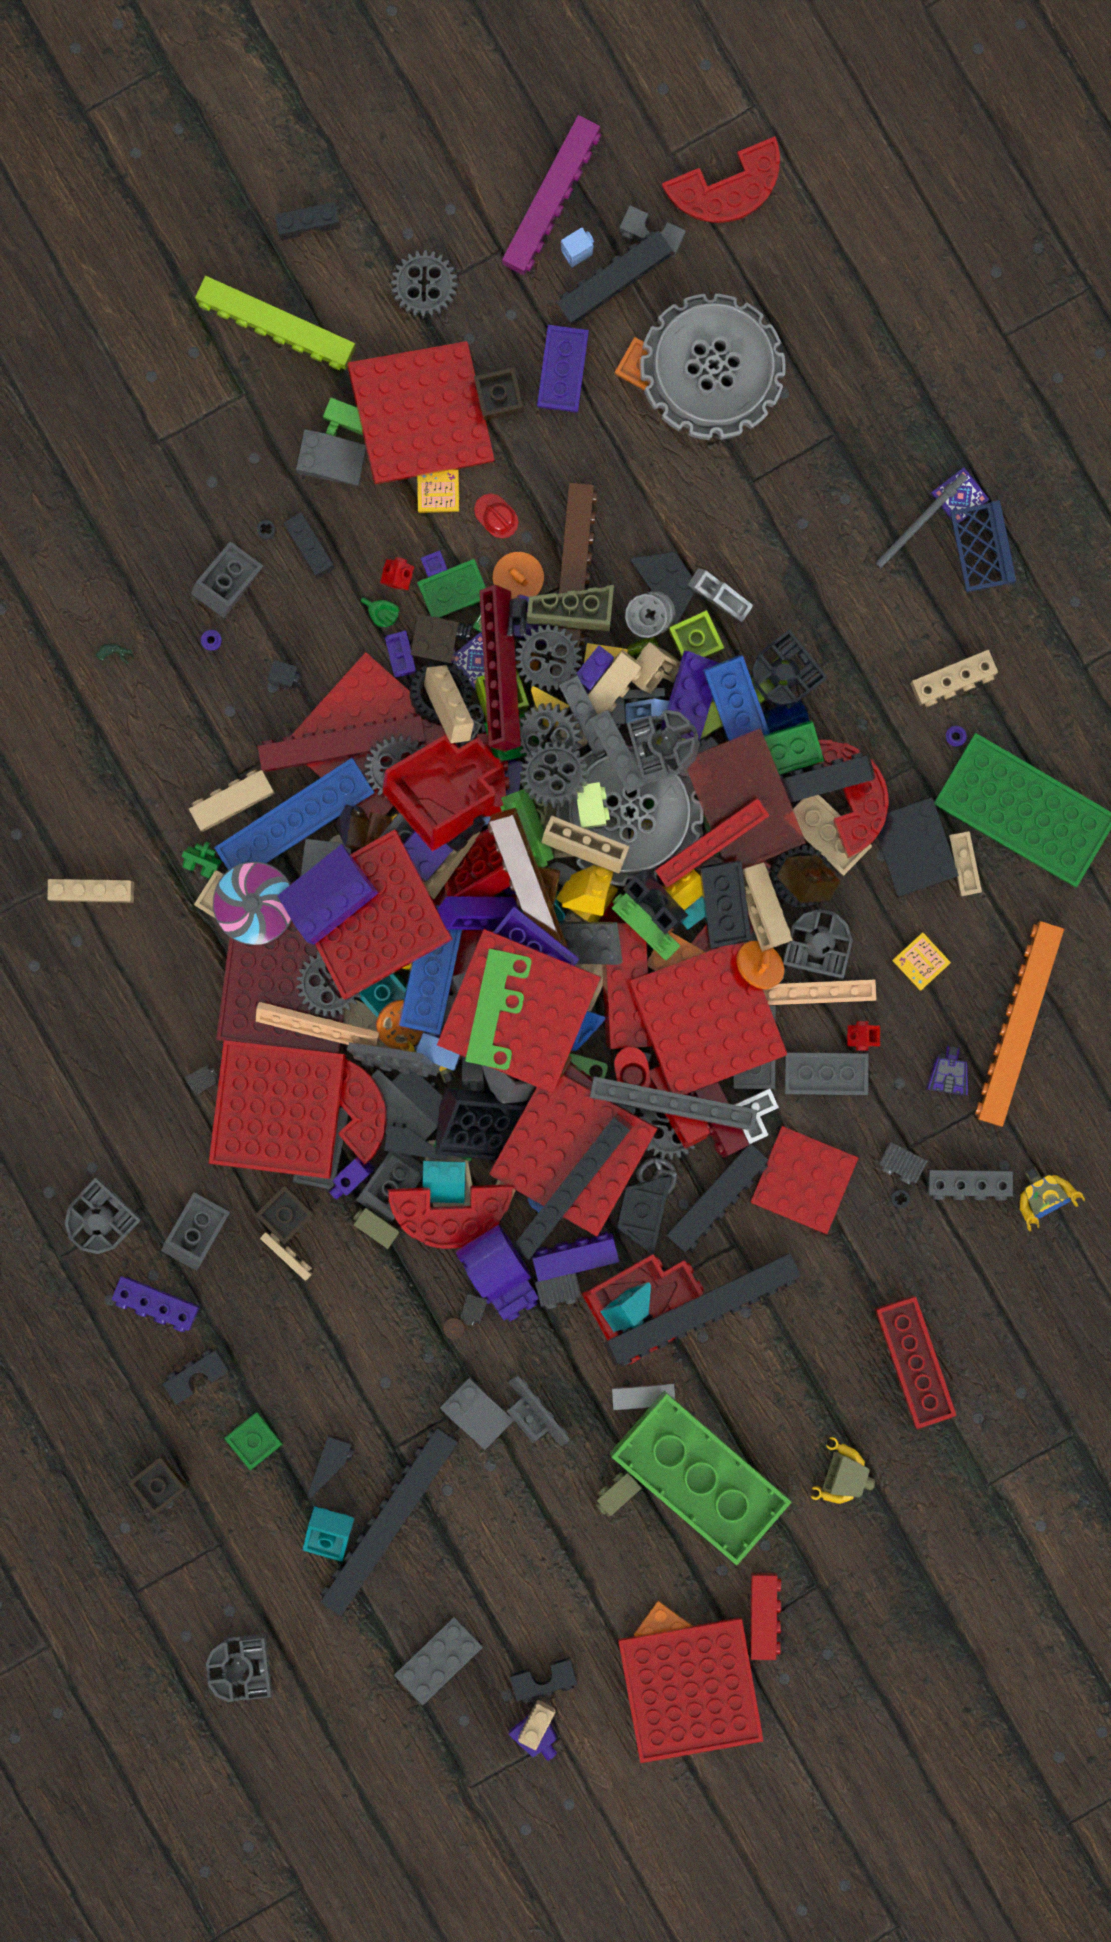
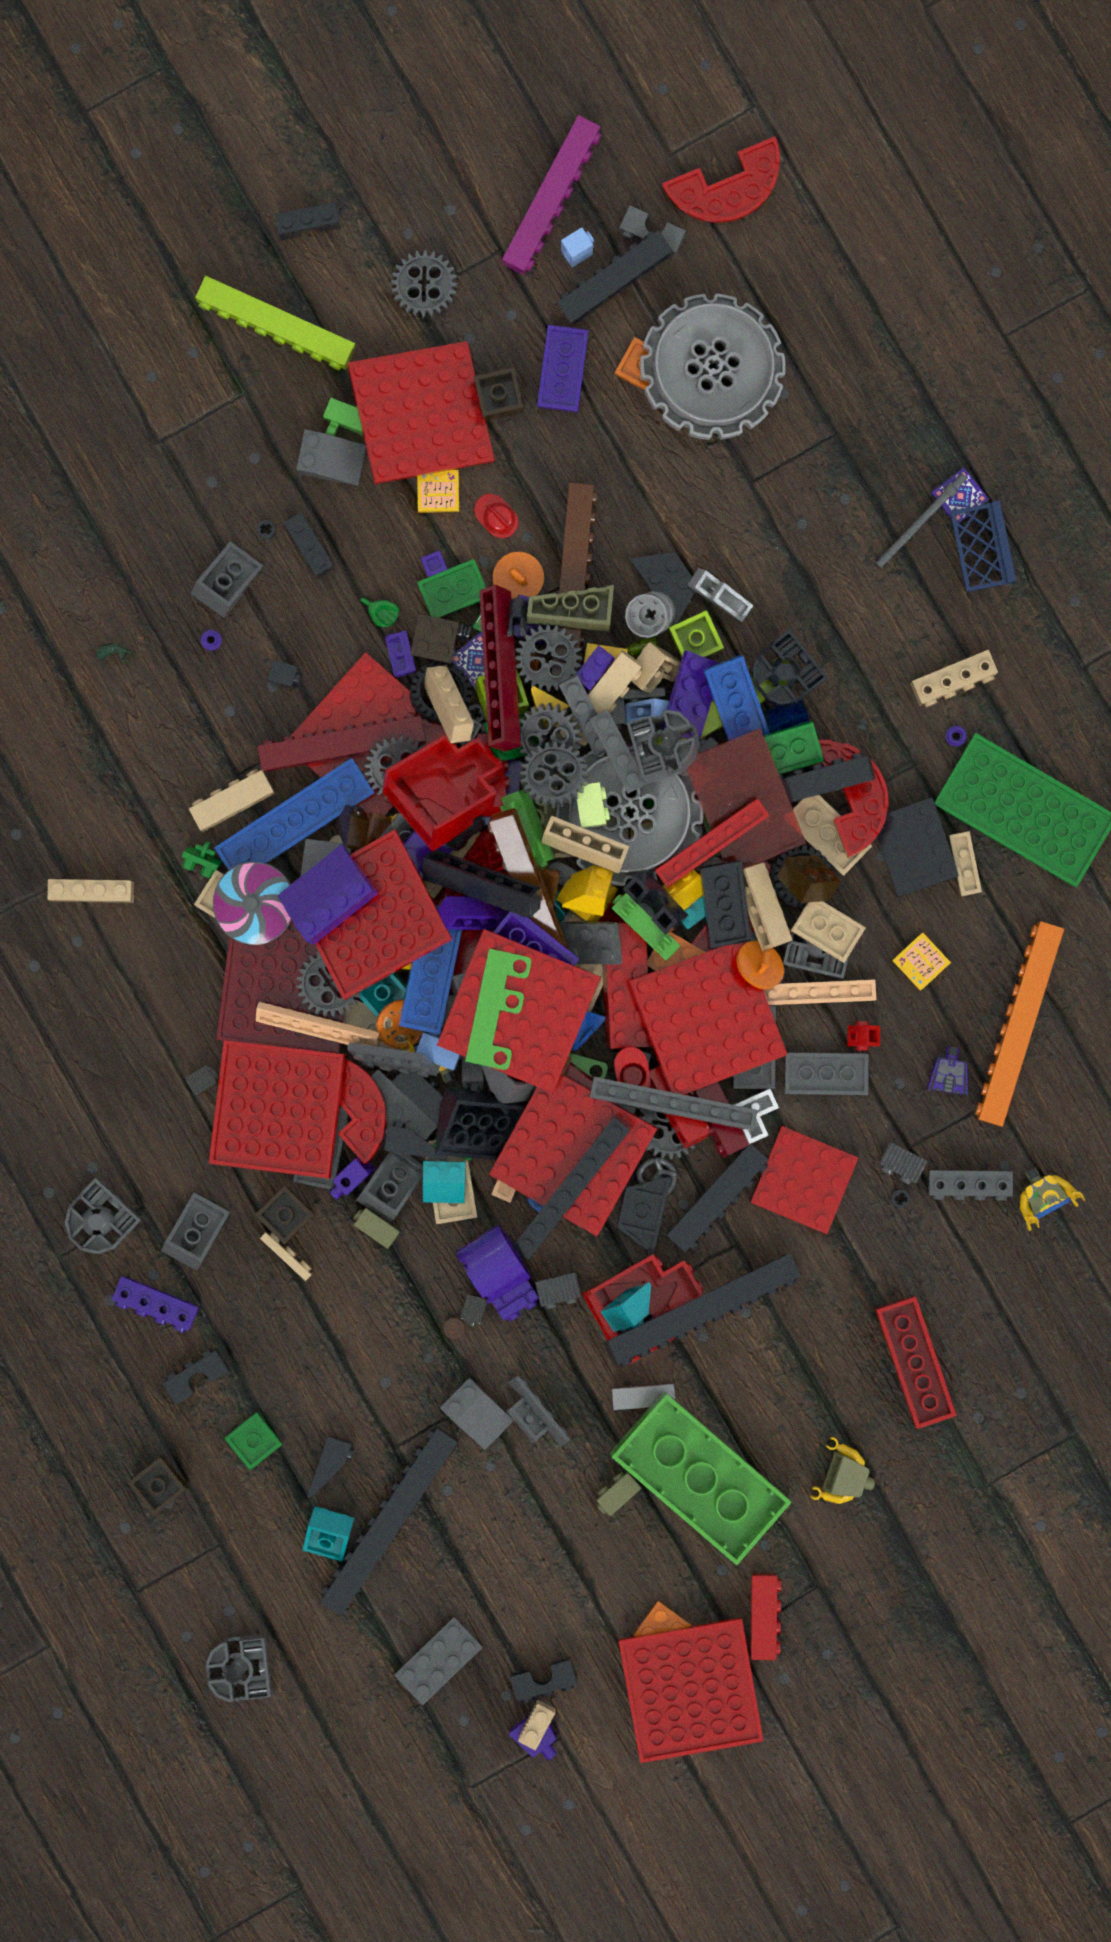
(397, 573): red brick -> none
(451, 1225): red plate -> none
(482, 883): none -> black brick
(575, 1256): dark purple brick -> none
(828, 929): none -> tan tile

